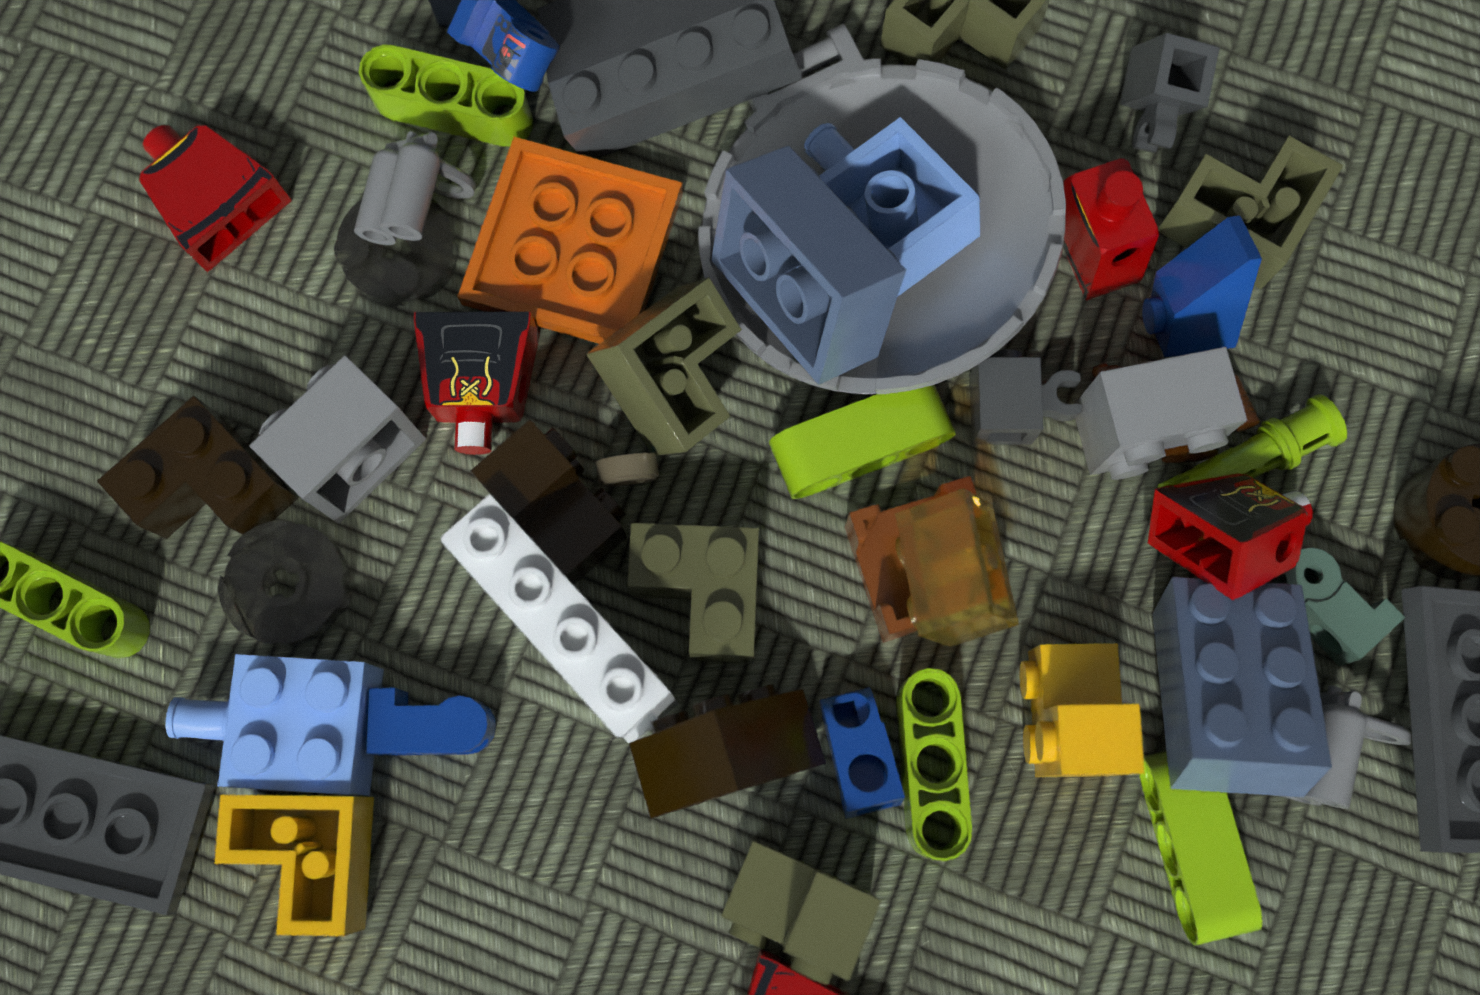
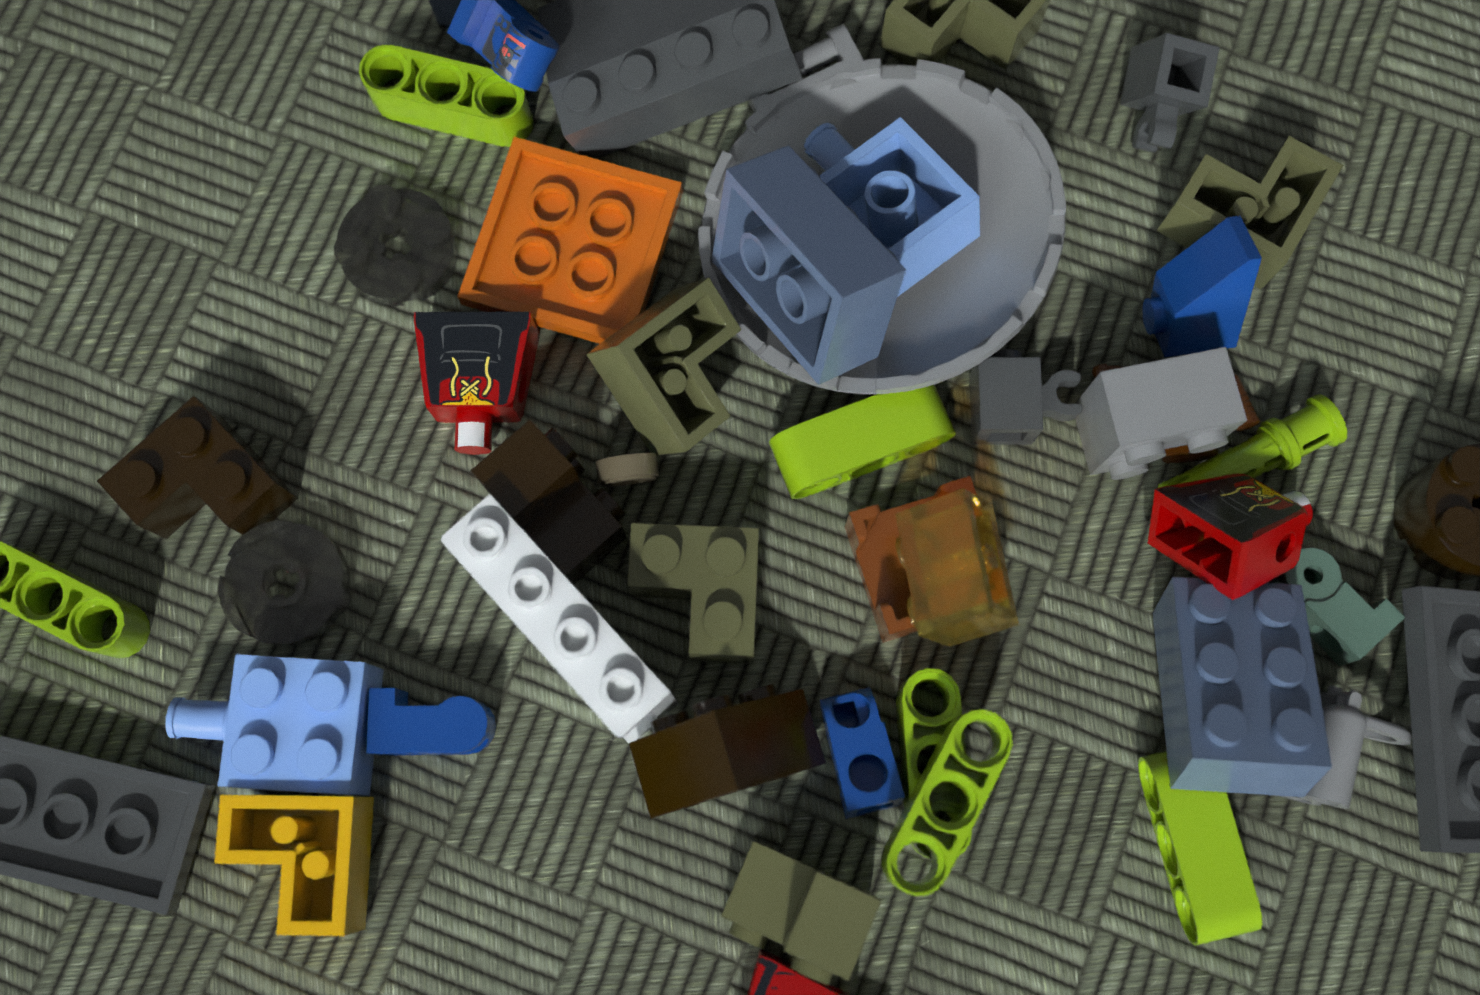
(208, 191): red torso -> none
(337, 440): light grey brick -> none
(403, 187): light grey piece -> none
(974, 782): none -> lime beam
(1079, 713): yellow brick -> none
(1107, 220): red torso -> none

